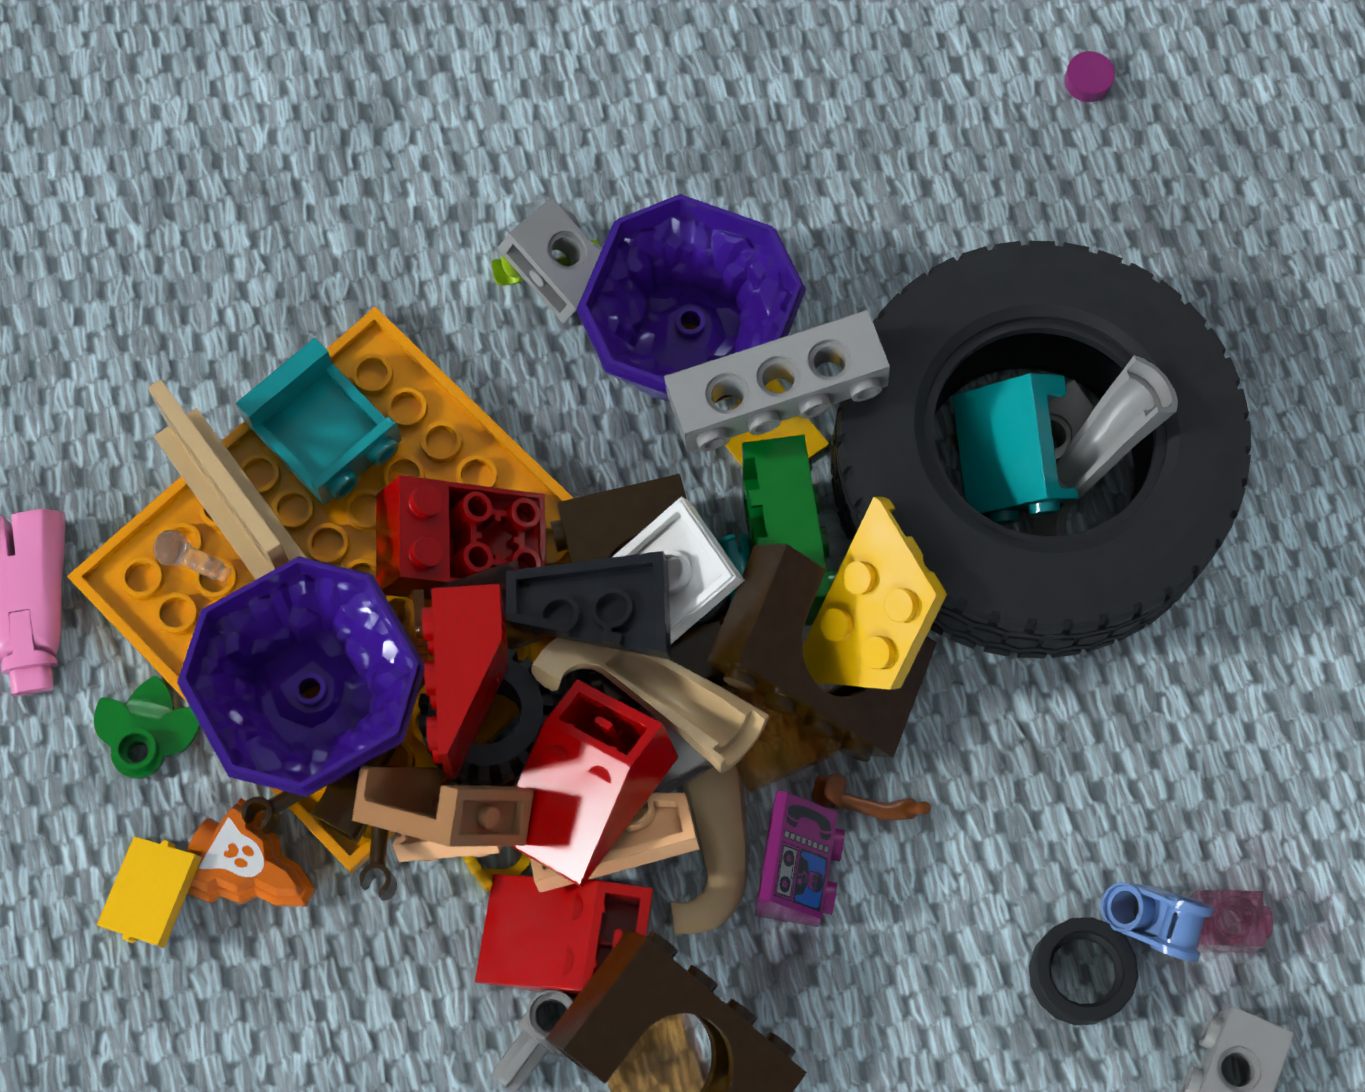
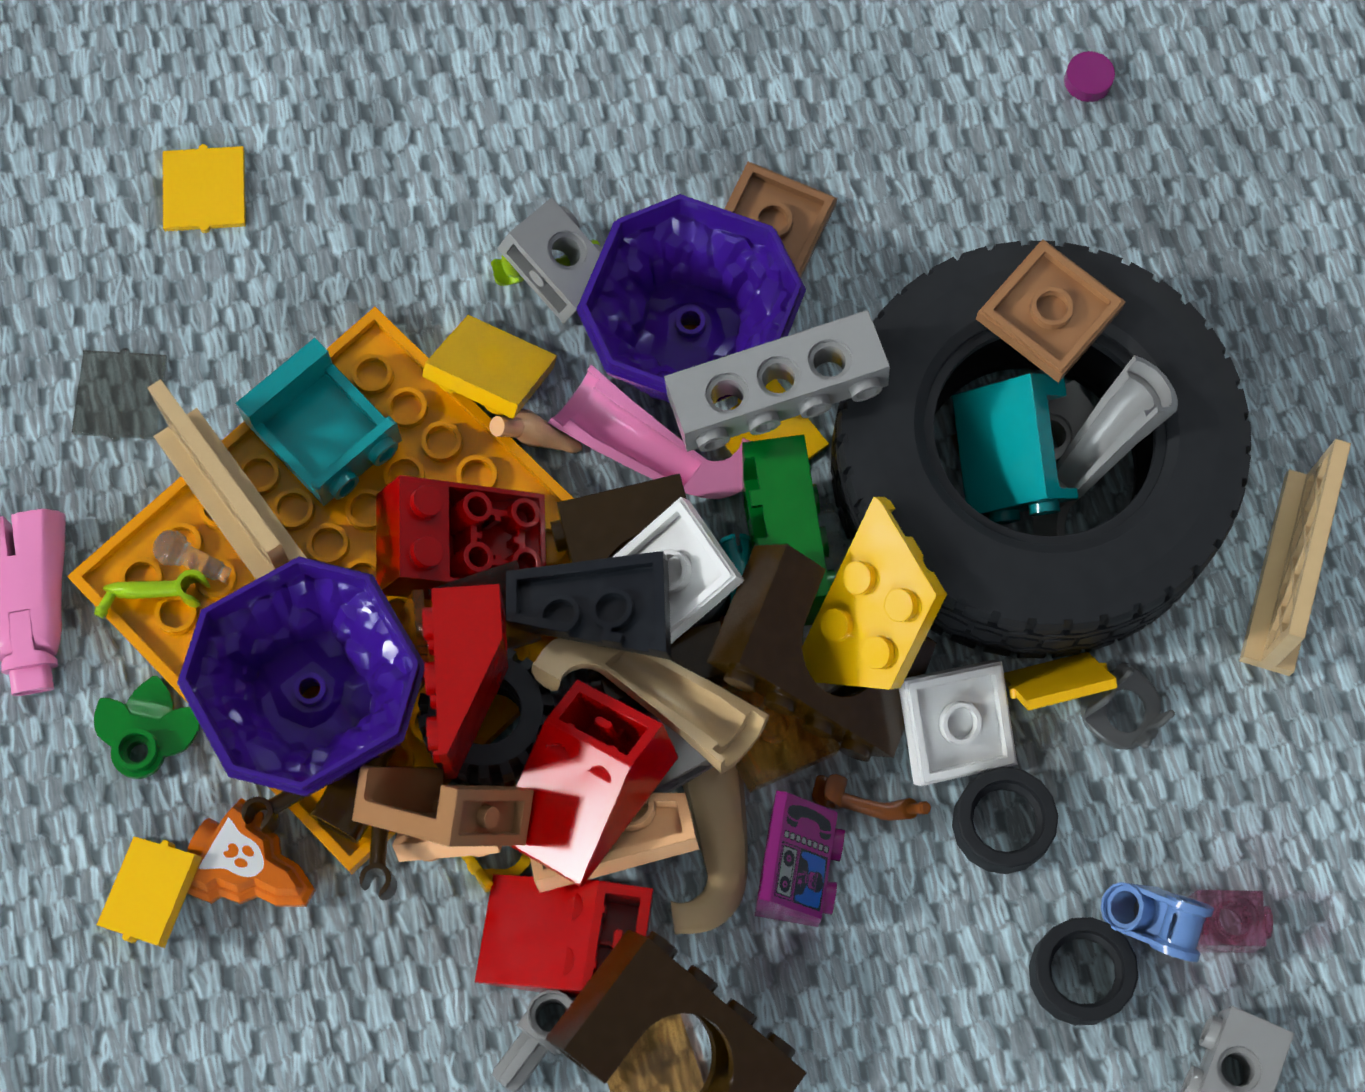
(115, 394): none -> clear smoke piece
(152, 589): none -> lime piece
(204, 188): none -> yellow piece
(489, 366): none -> yellow tile
(533, 432): none -> light nougat animal
(625, 432): none -> bright pink animal
(787, 205): none -> medium nougat tile
(957, 722): none -> white tile
(1037, 796): none -> black tyre
(1050, 310): none -> medium nougat tile
(1059, 681): none -> yellow piece
(1096, 720): none -> dark grey piece
(1294, 562): none -> tan fence

